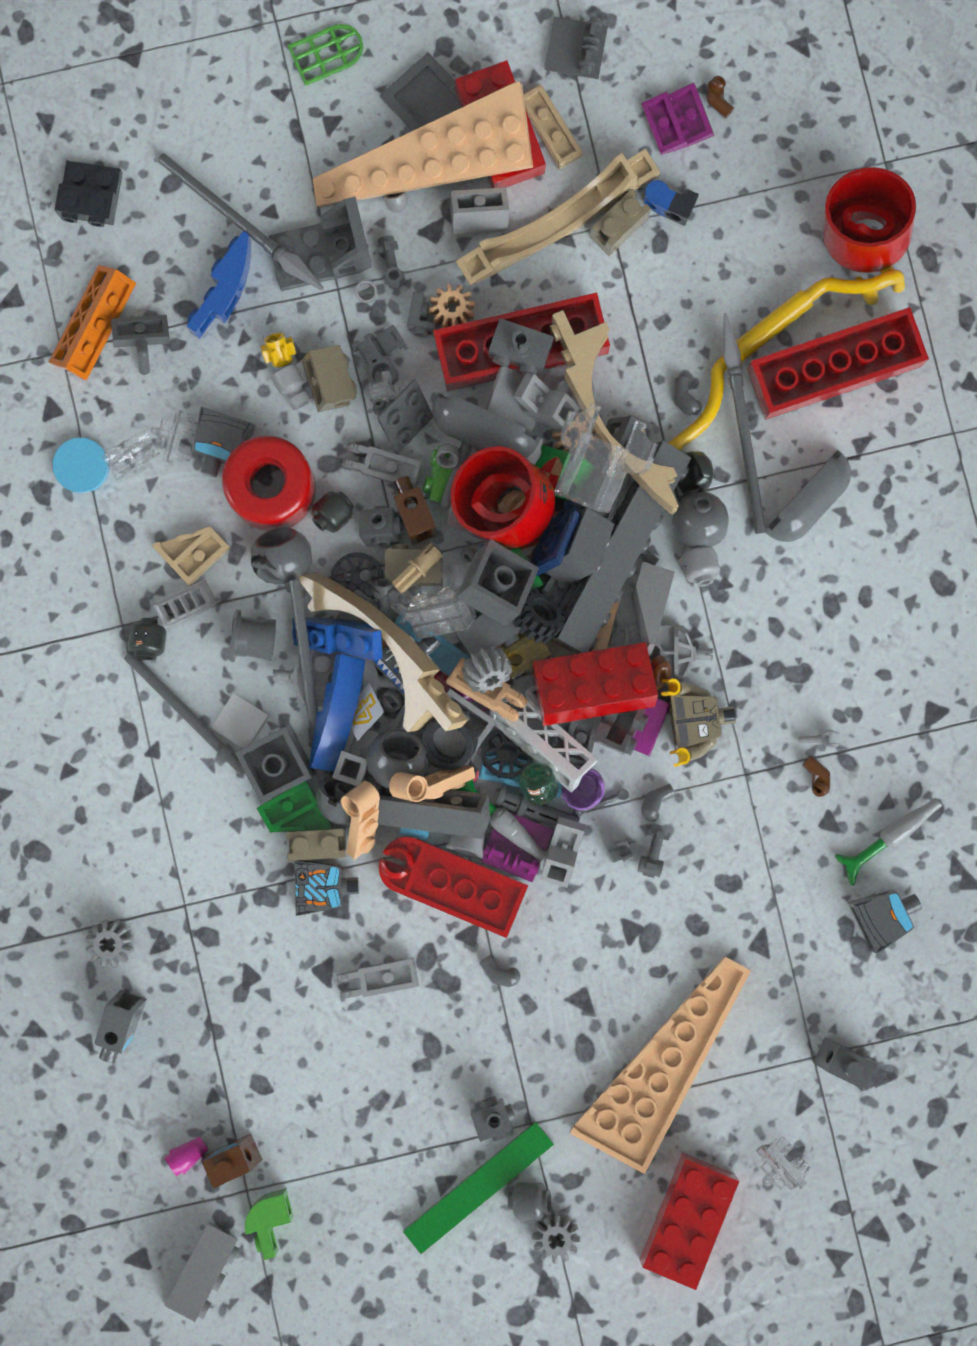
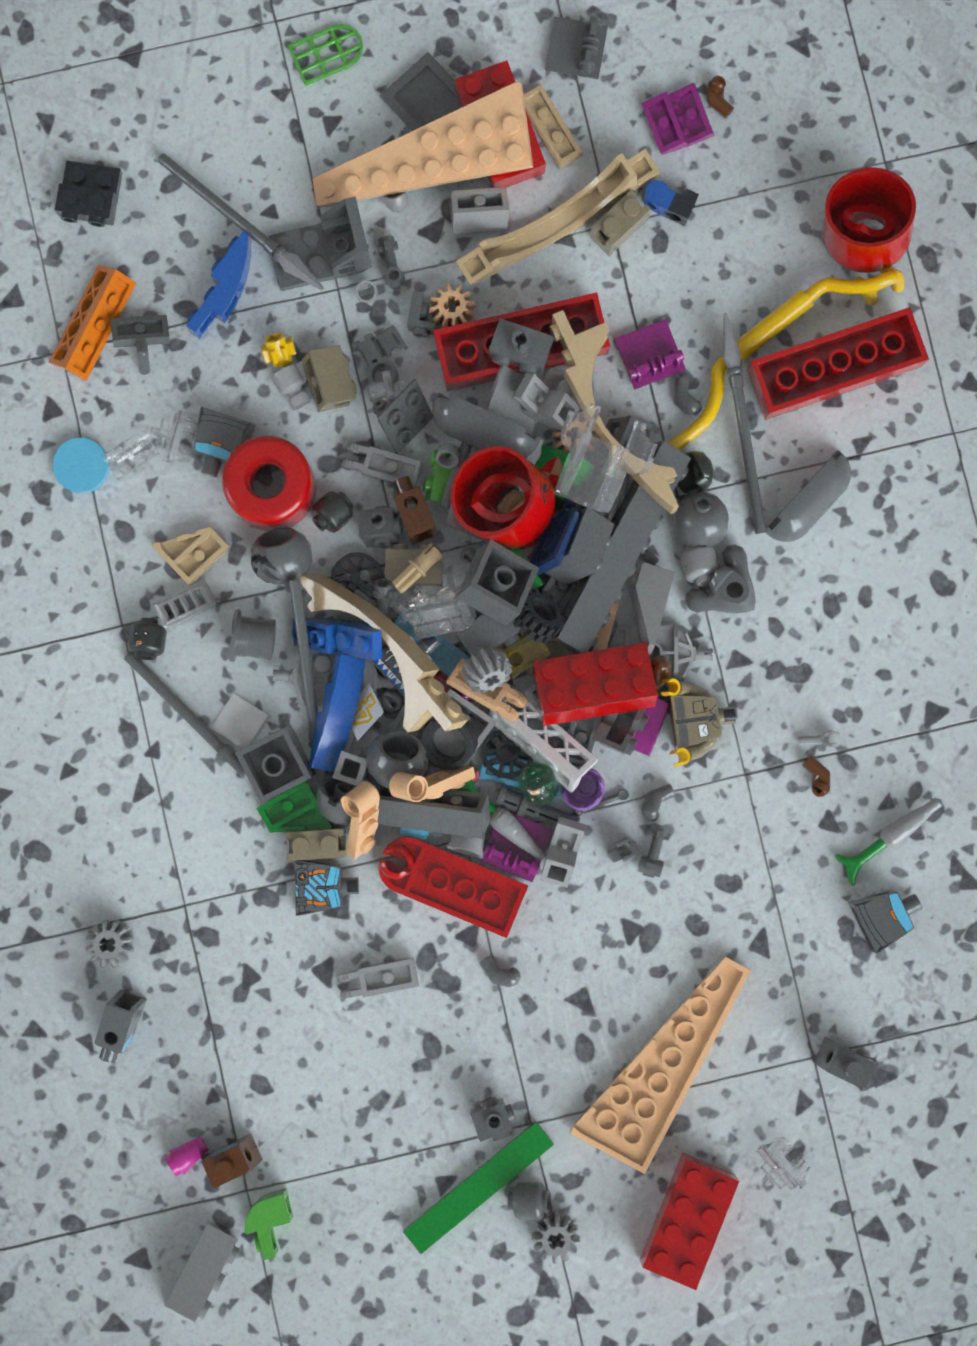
(650, 354): none -> magenta hinge
(729, 588): none -> dark grey head

